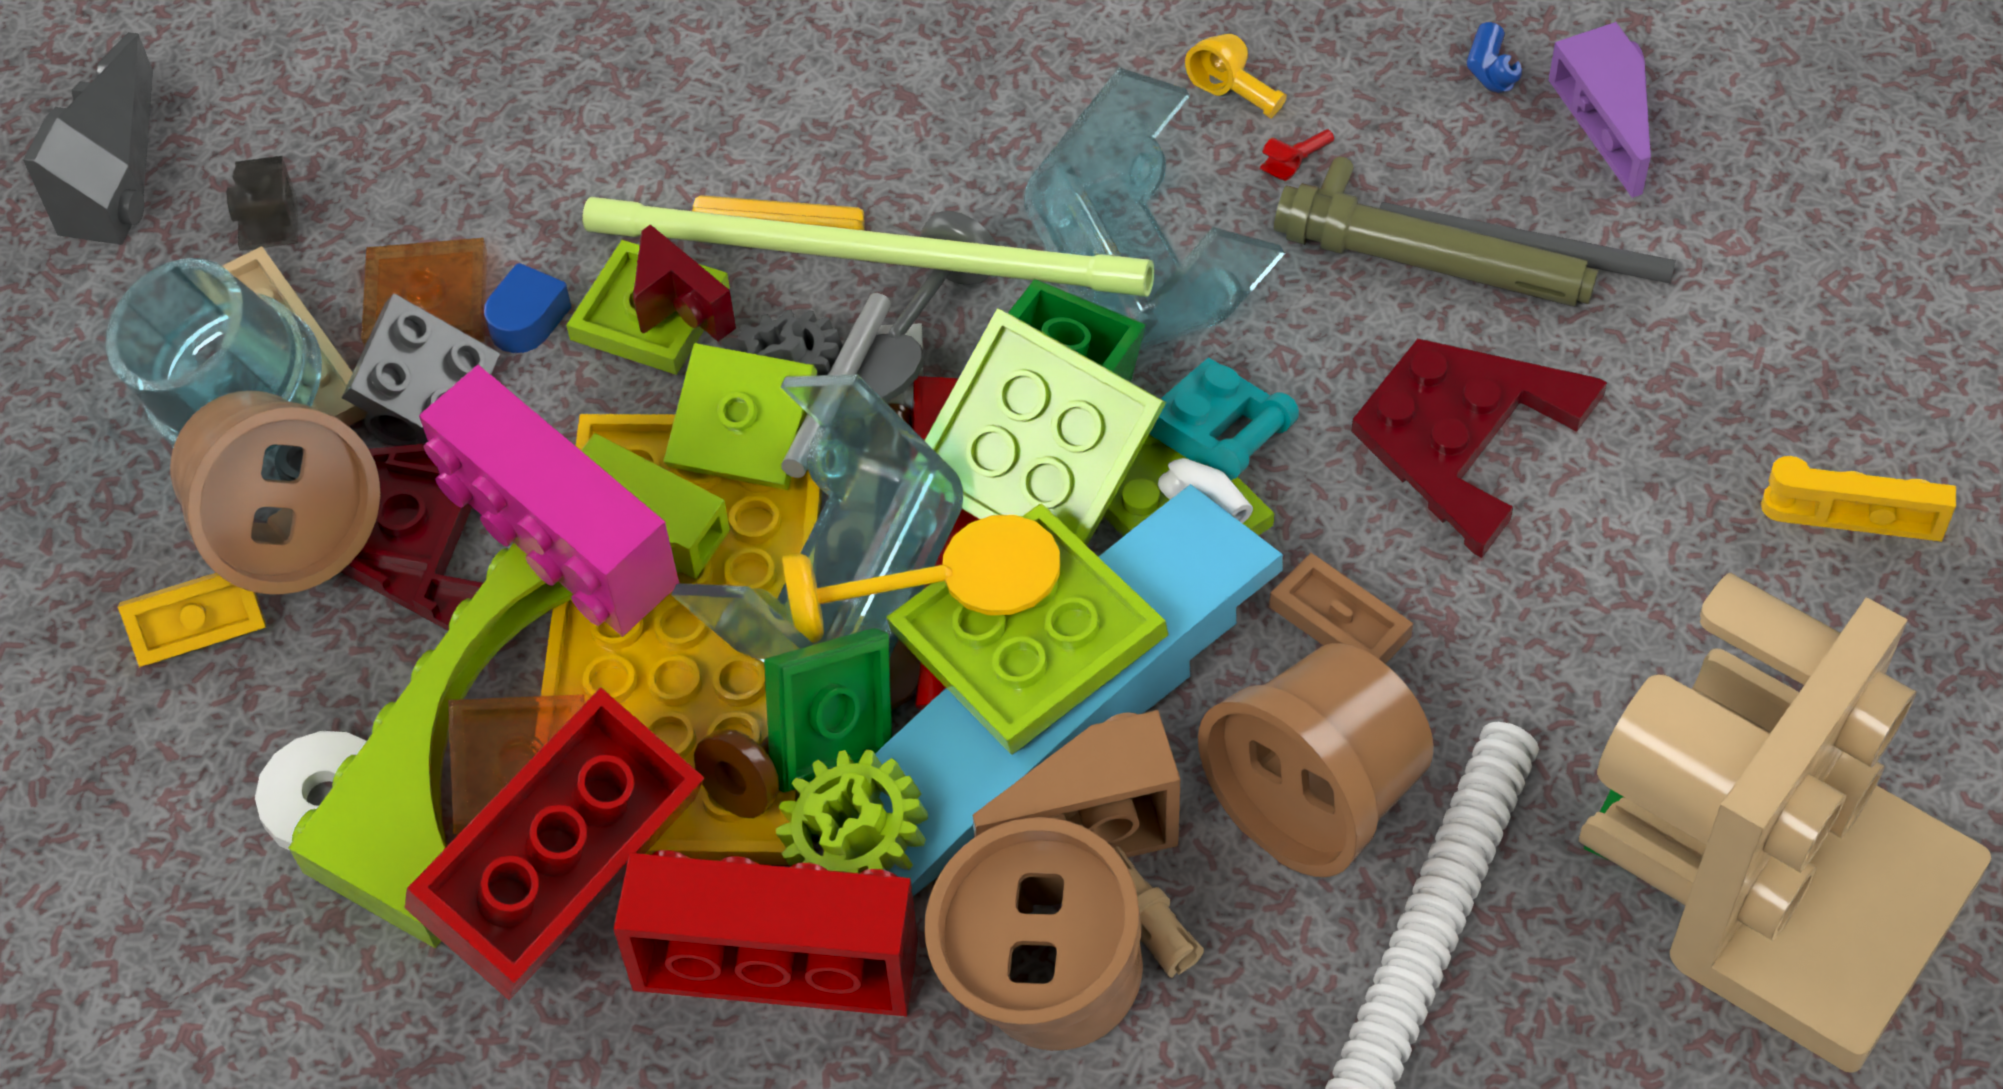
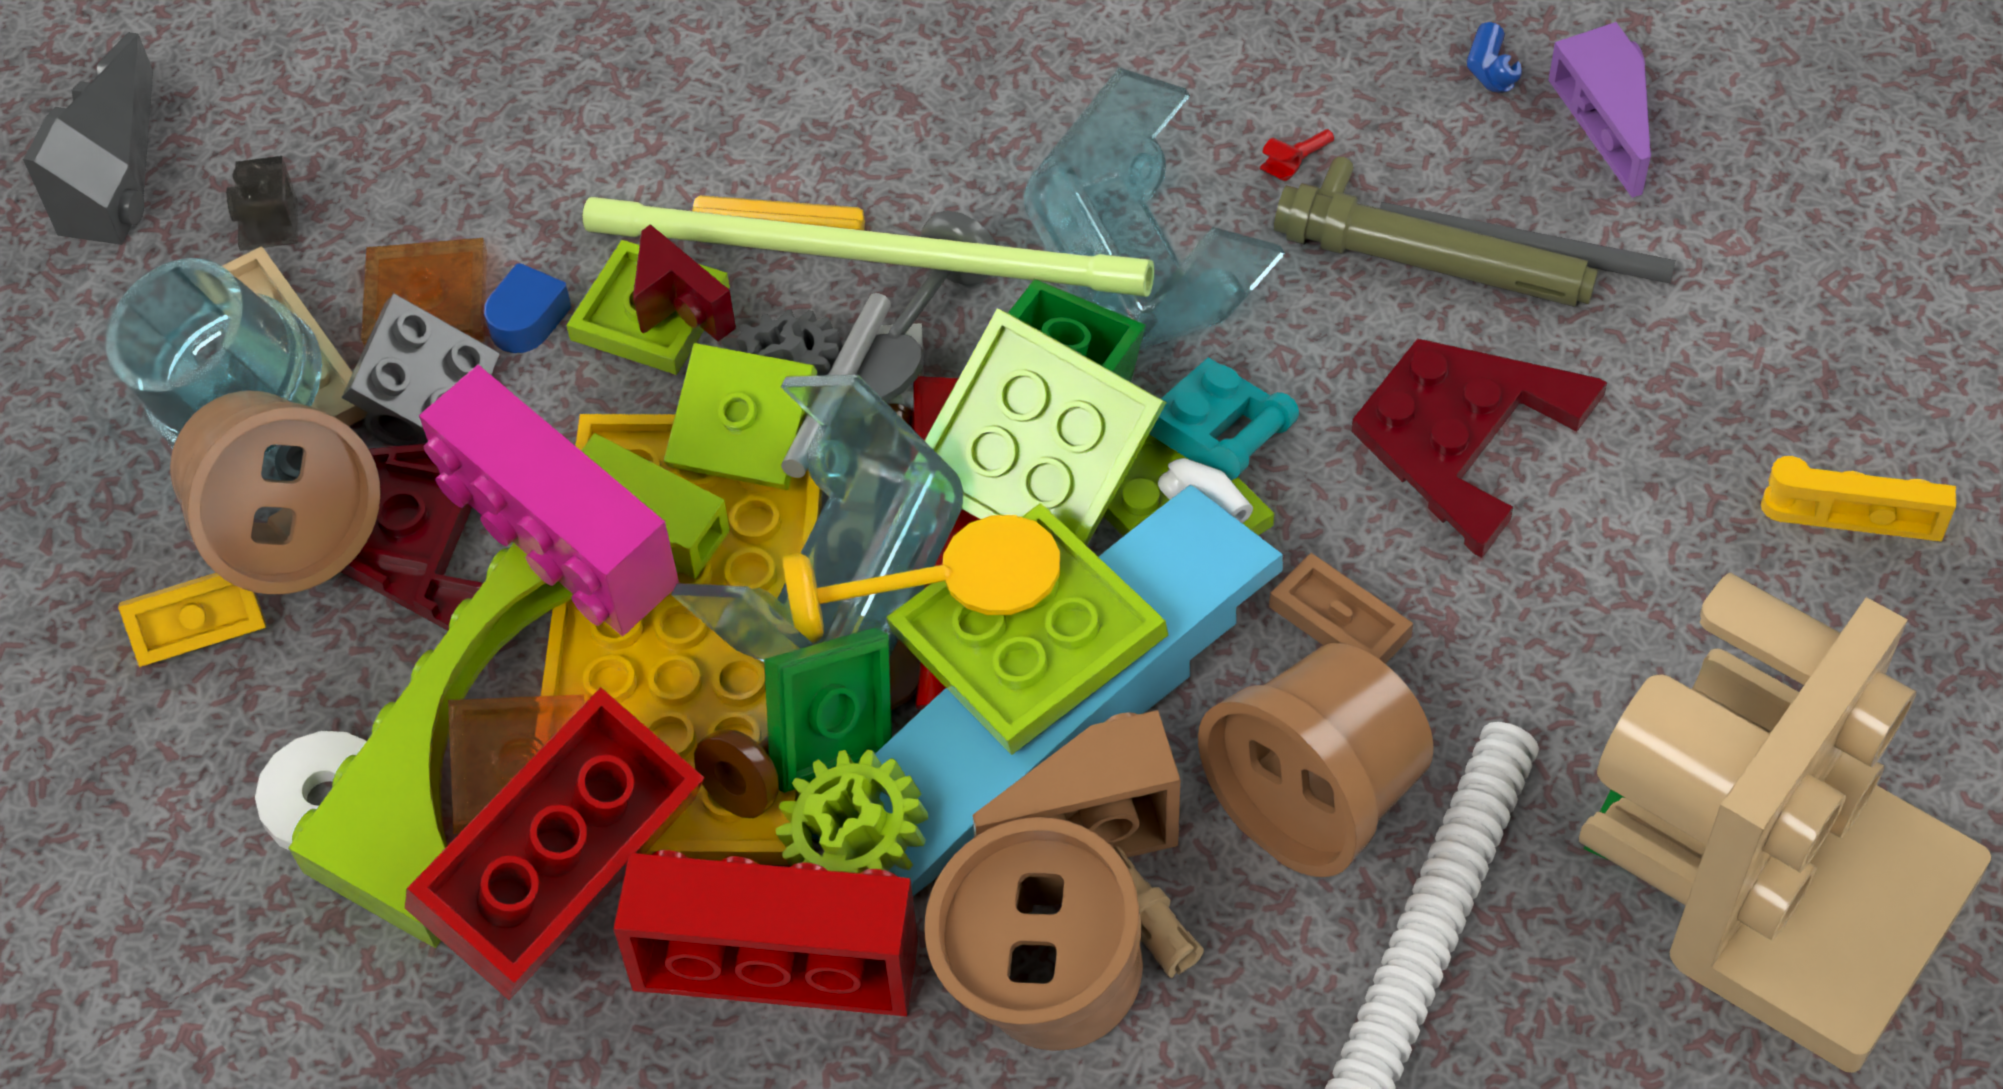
(1225, 59): yellow bar -> none

